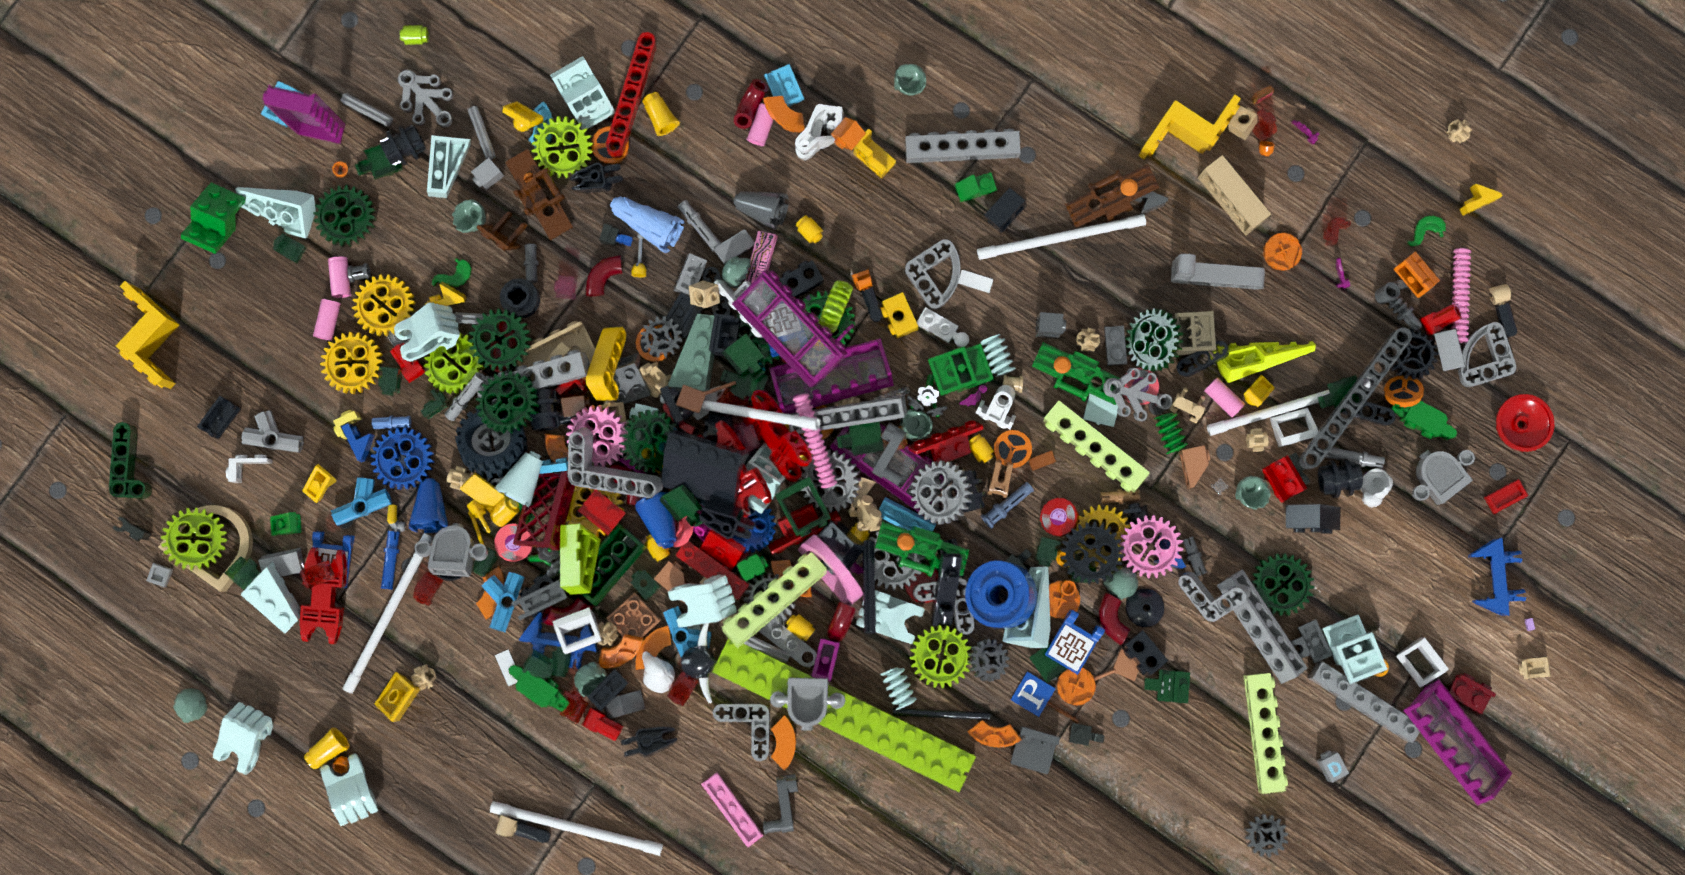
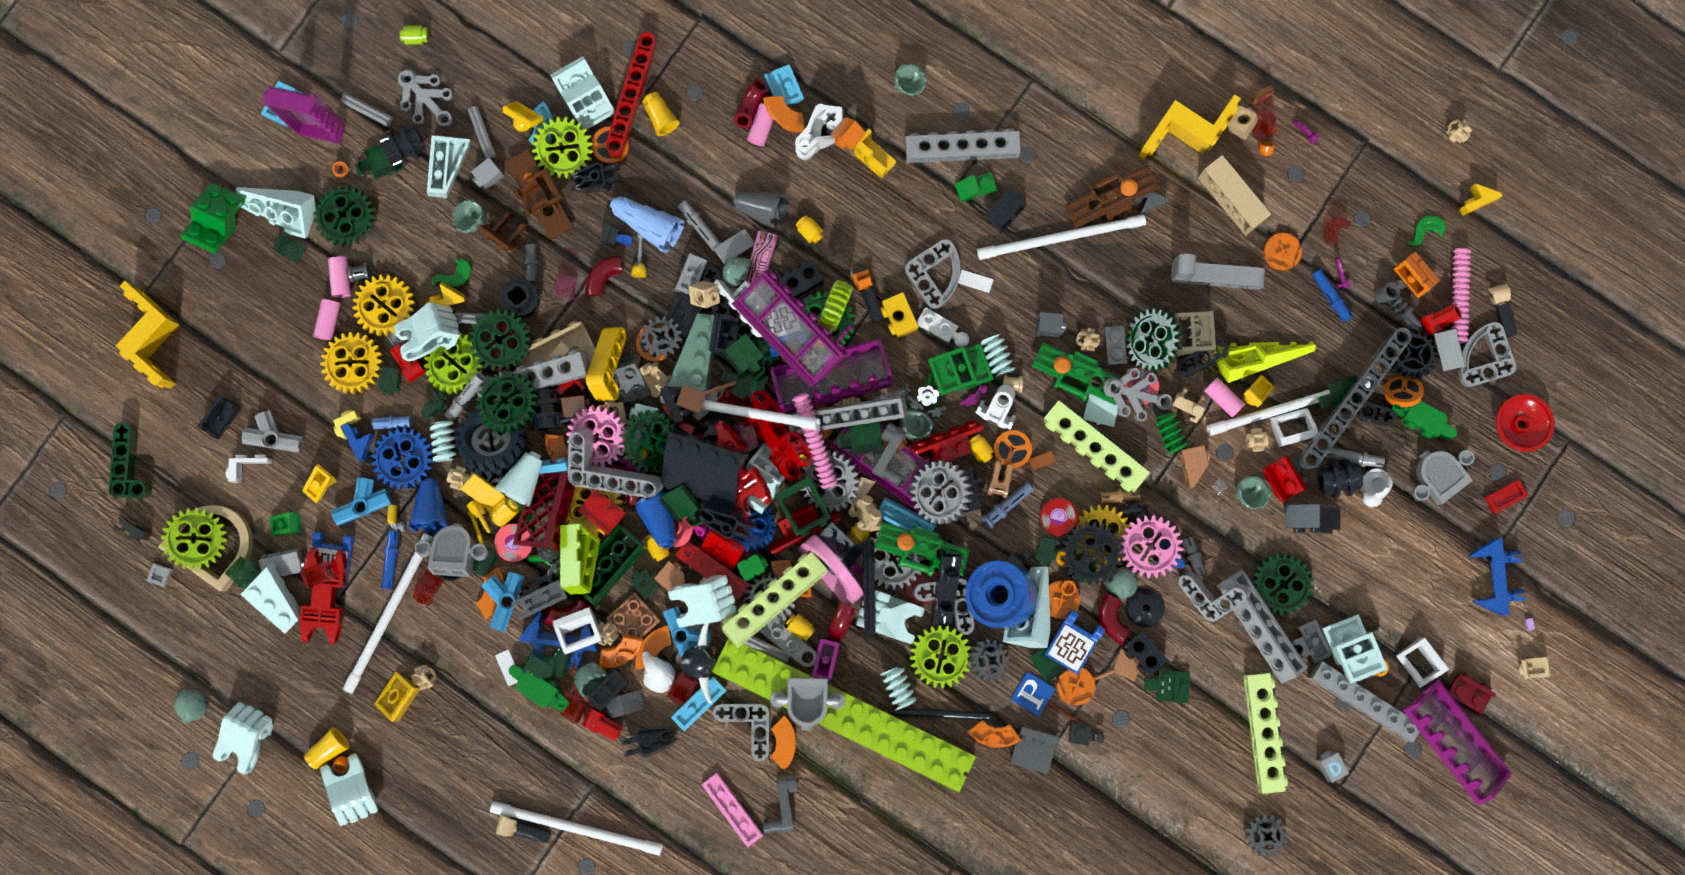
(442, 441): none -> light aqua piece
(697, 705): none -> medium azure plate
(1332, 295): none -> blue pin

